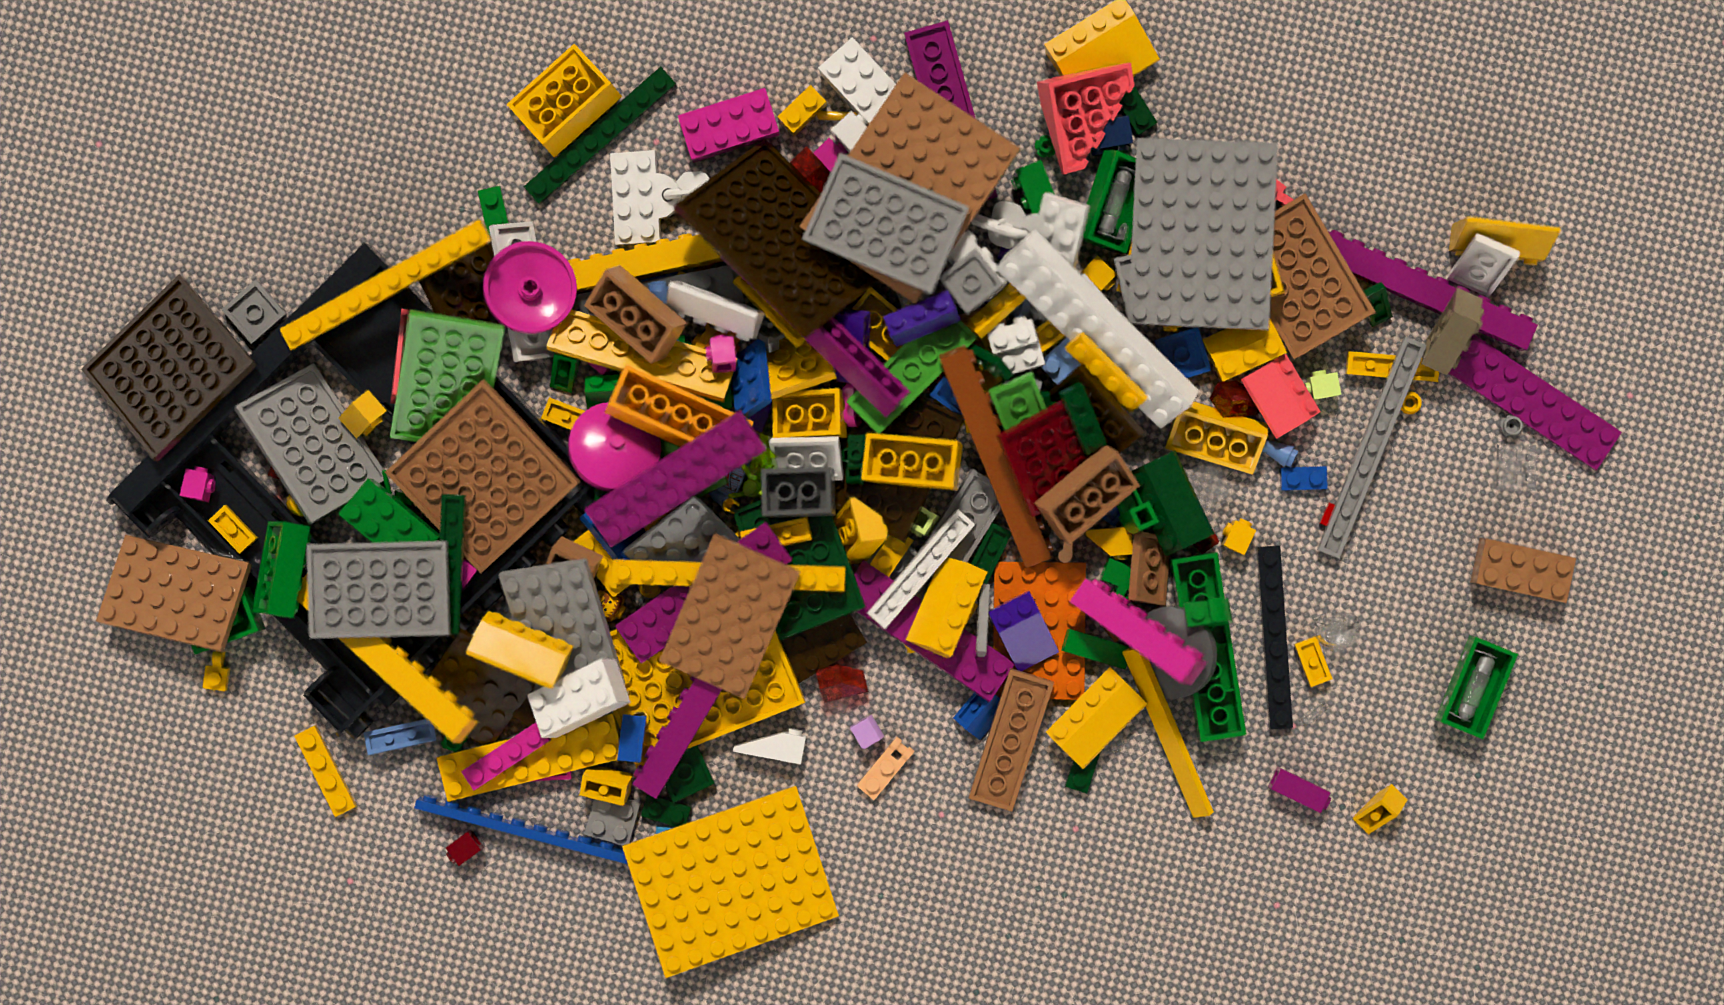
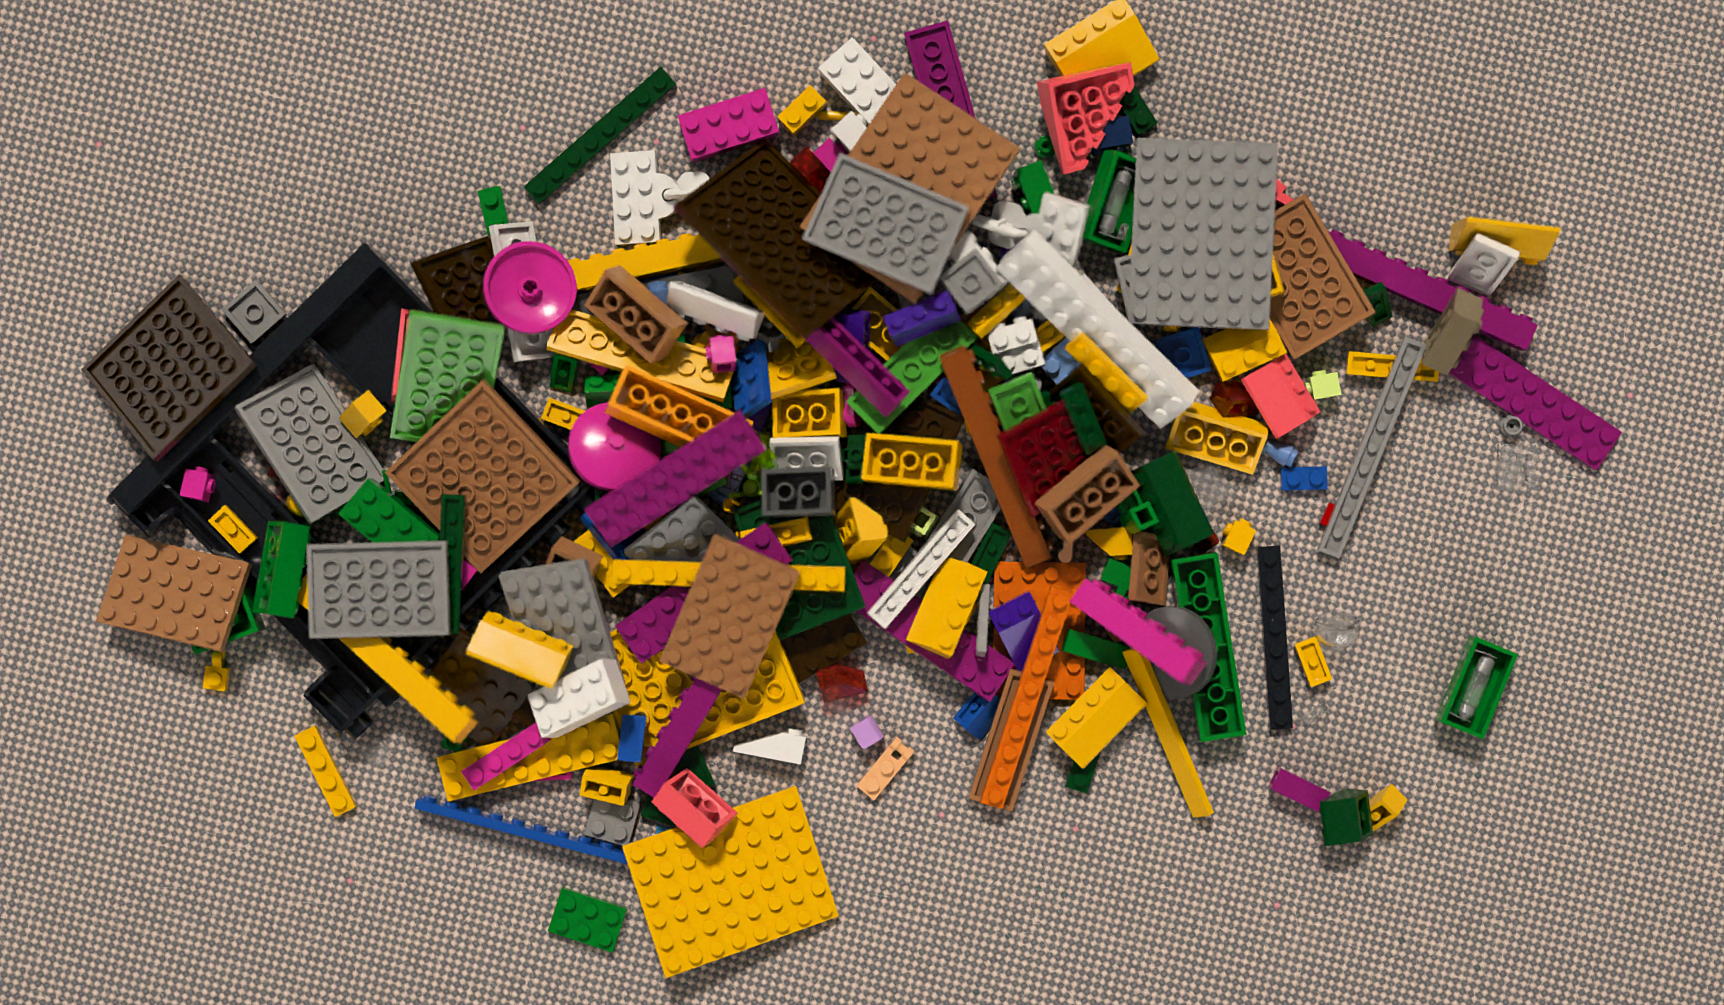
(386, 284): yellow plate -> none
(399, 736): medium blue plate -> none
(464, 848): dark red brick -> none
(564, 100): yellow slope -> none
(587, 919): none -> green plate
(611, 606): yellow head -> none
(649, 590): plate -> none
(694, 807): none -> coral slope
(1026, 696): none -> orange plate
(1100, 274): yellow brick -> none
(1210, 612): green brick -> none
(1346, 817): none -> dark green slope
(1416, 403): yellow plate -> none
(1523, 570): medium nougat brick -> none

